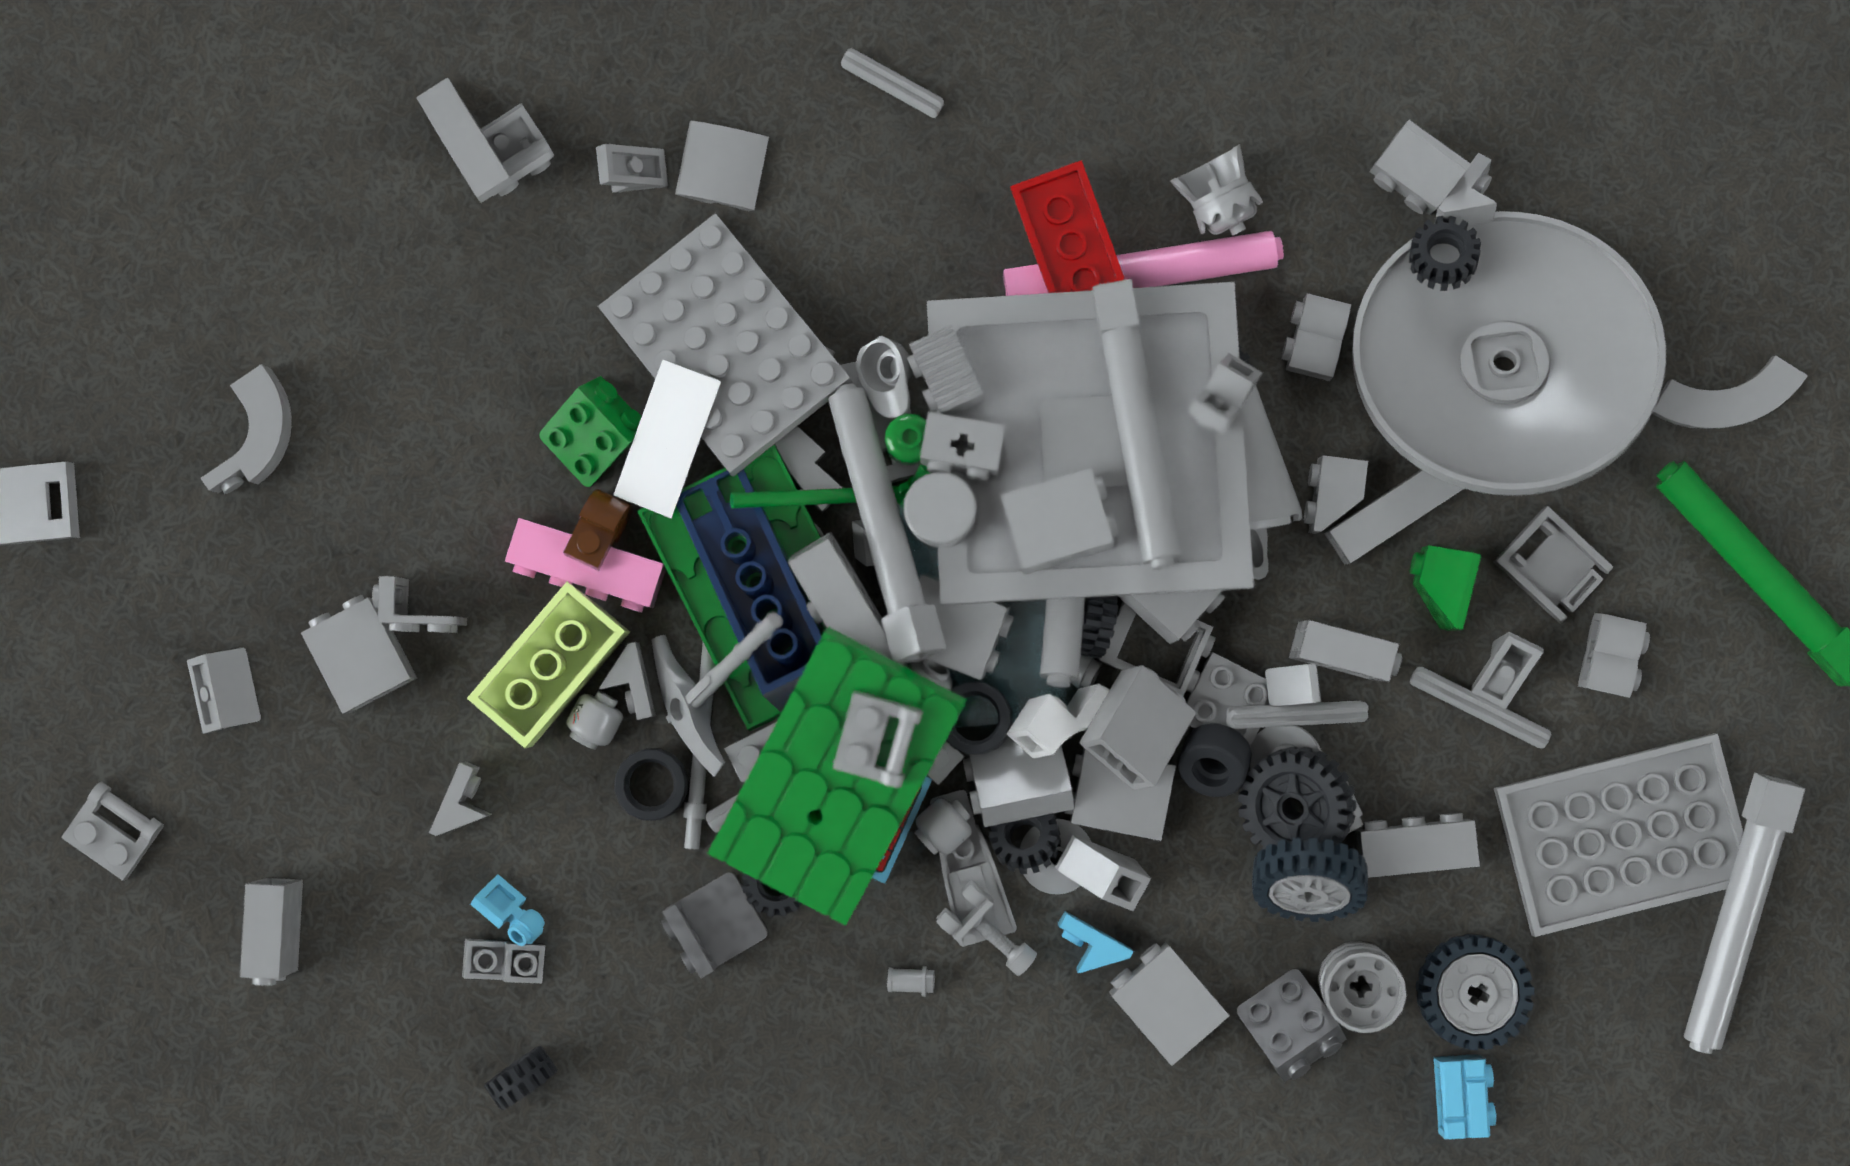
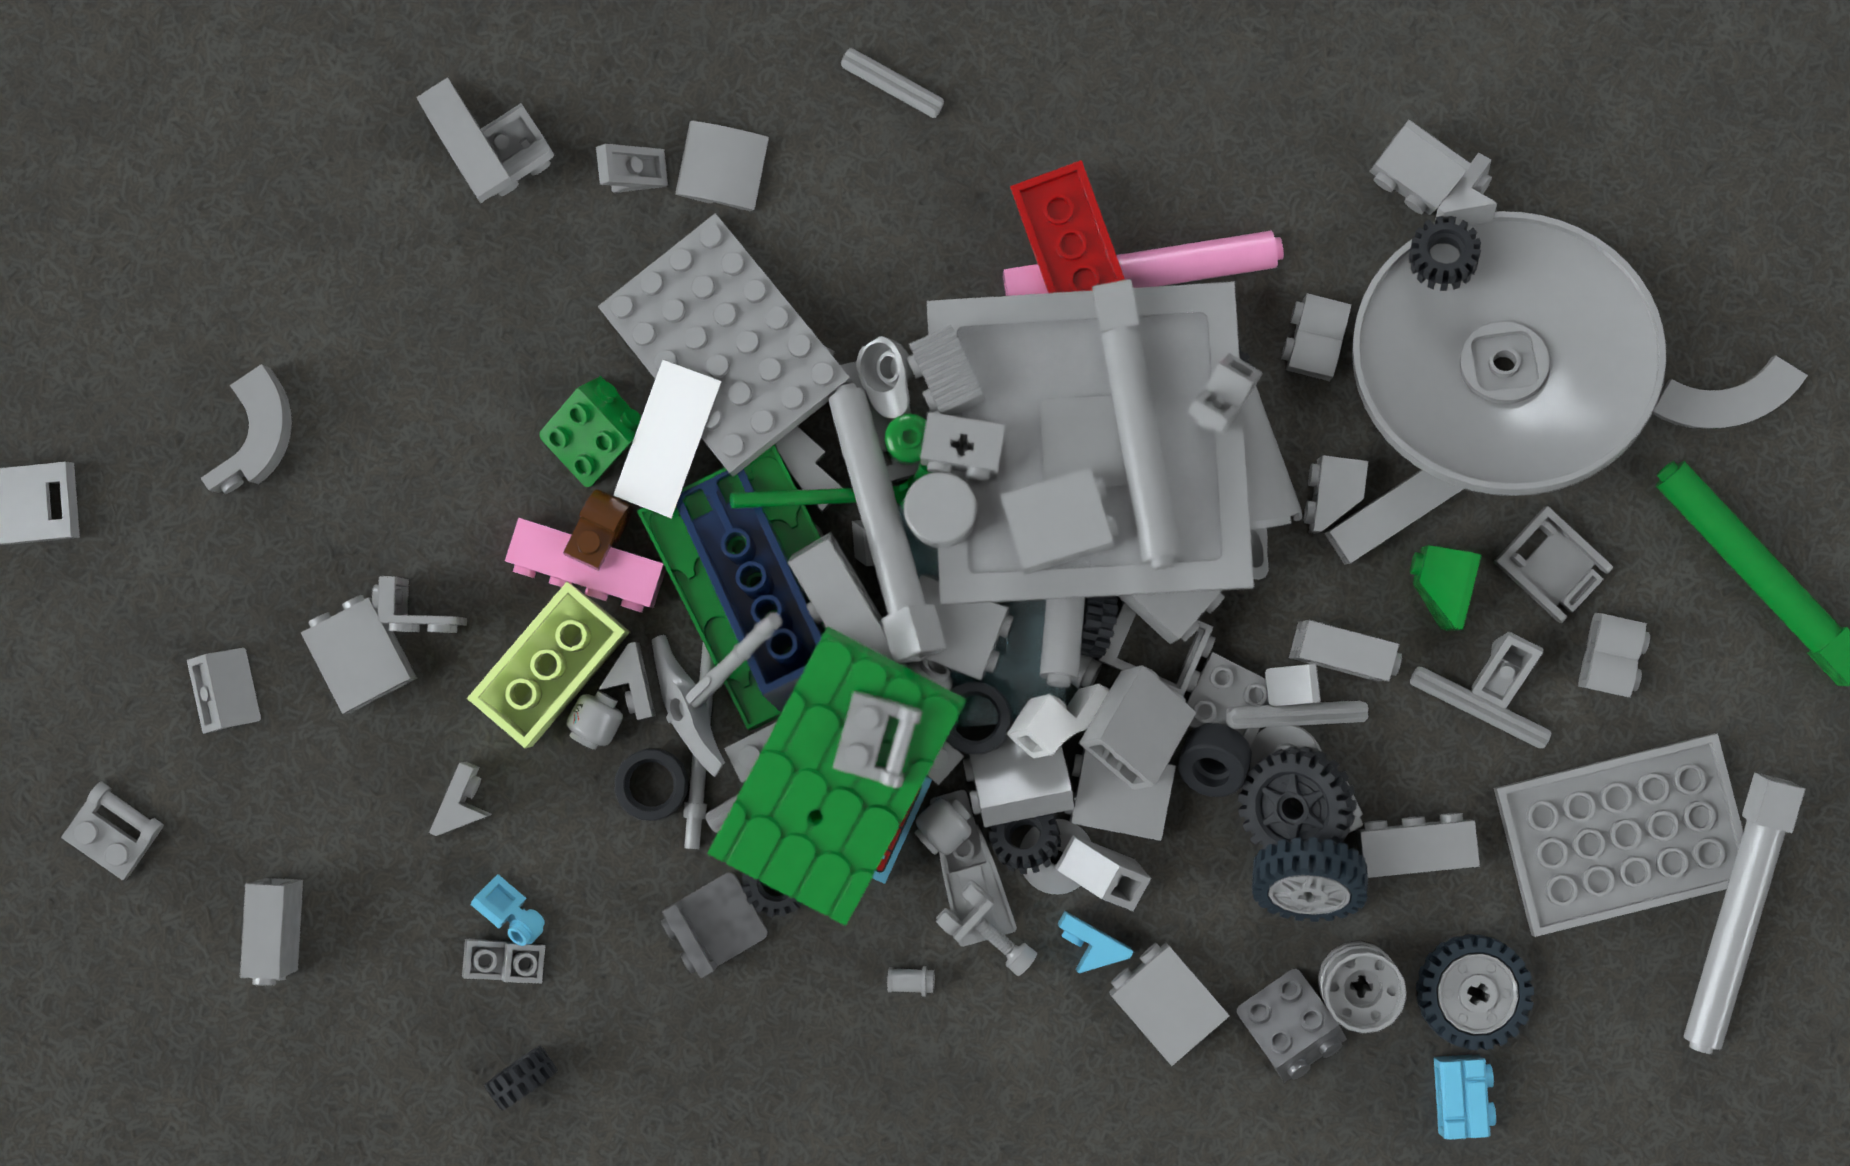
(1220, 193): light grey hat -> none

